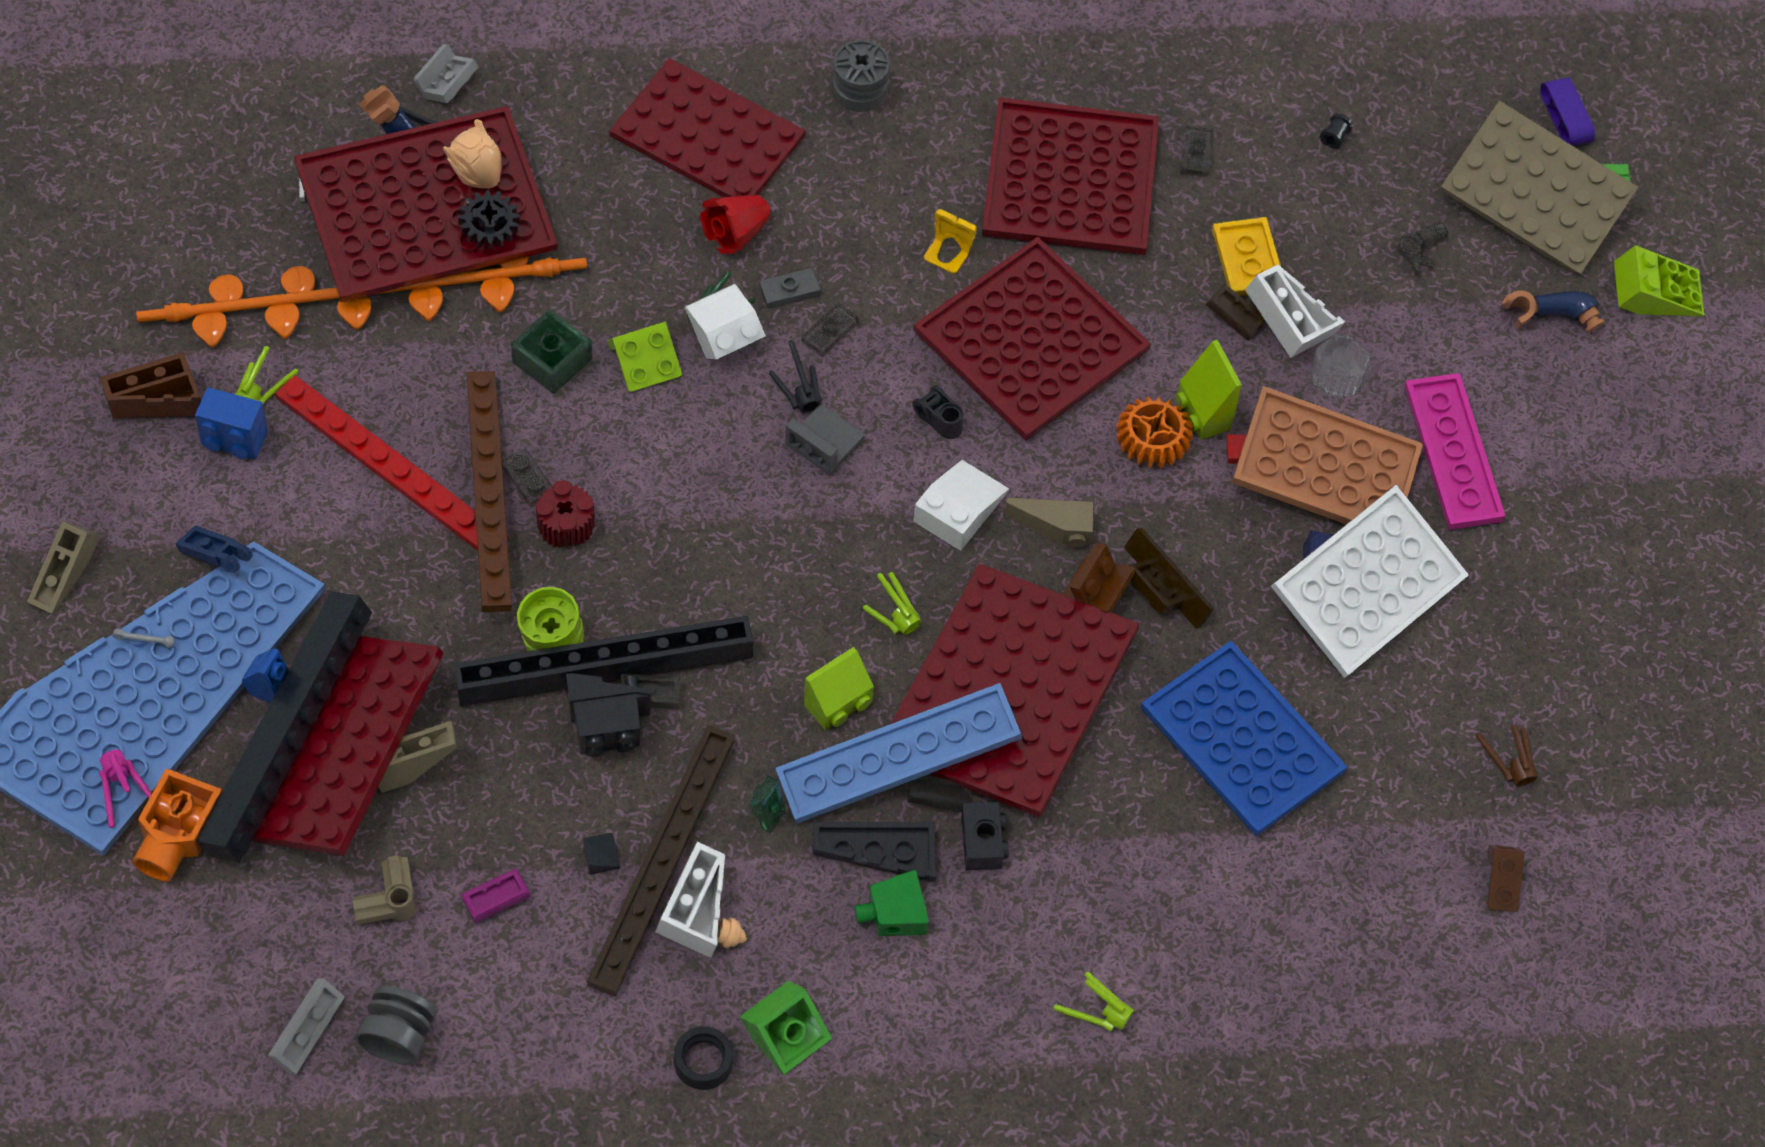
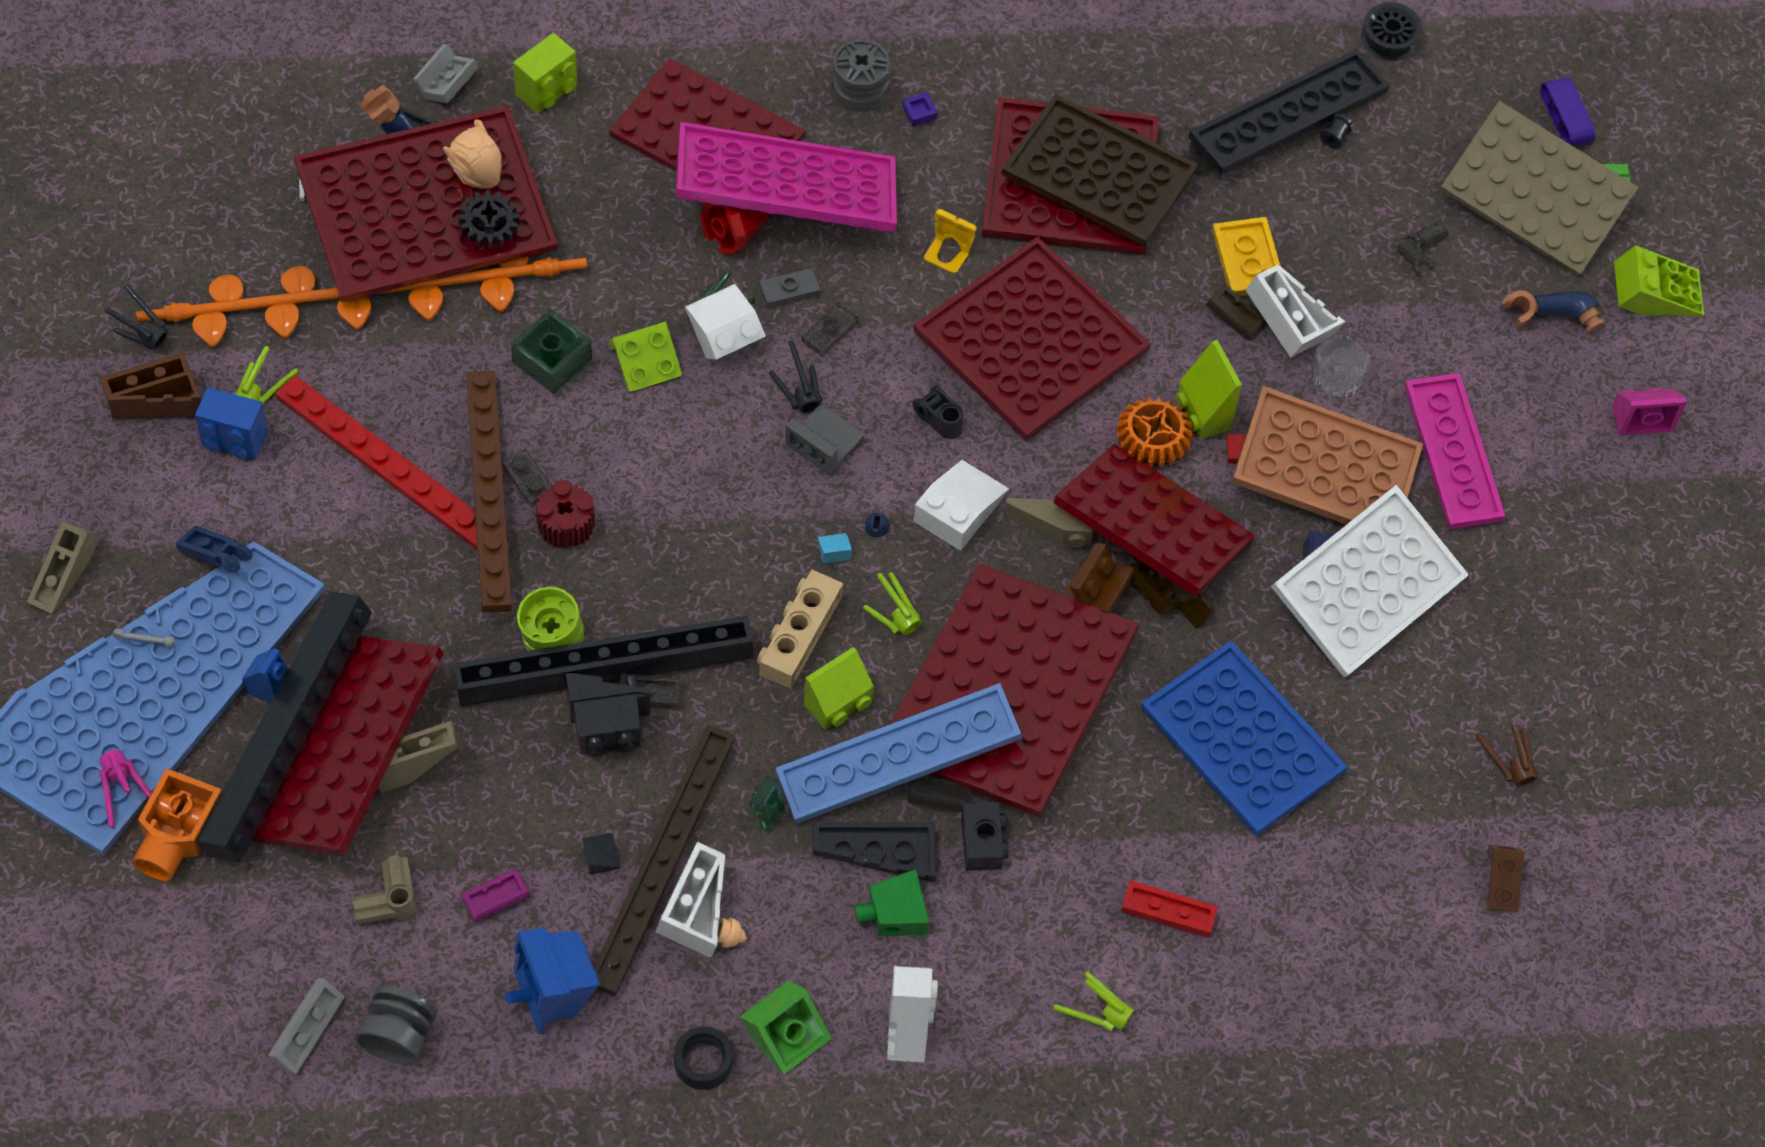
(150, 333): none -> black plant
(545, 73): none -> lime brick
(552, 975): none -> blue piece
(784, 667): none -> tan brick
(786, 177): none -> dark pink plate
(835, 548): none -> medium azure slope
(883, 525): none -> dark blue hinge
(910, 1012): none -> white wedge
(919, 109): none -> dark purple plate
(1099, 169): none -> dark brown plate
(1154, 519): none -> dark red plate
(1169, 908): none -> red plate
(1288, 111): none -> black plate
(1391, 31): none -> black wheel
(1648, 411): none -> dark pink slope

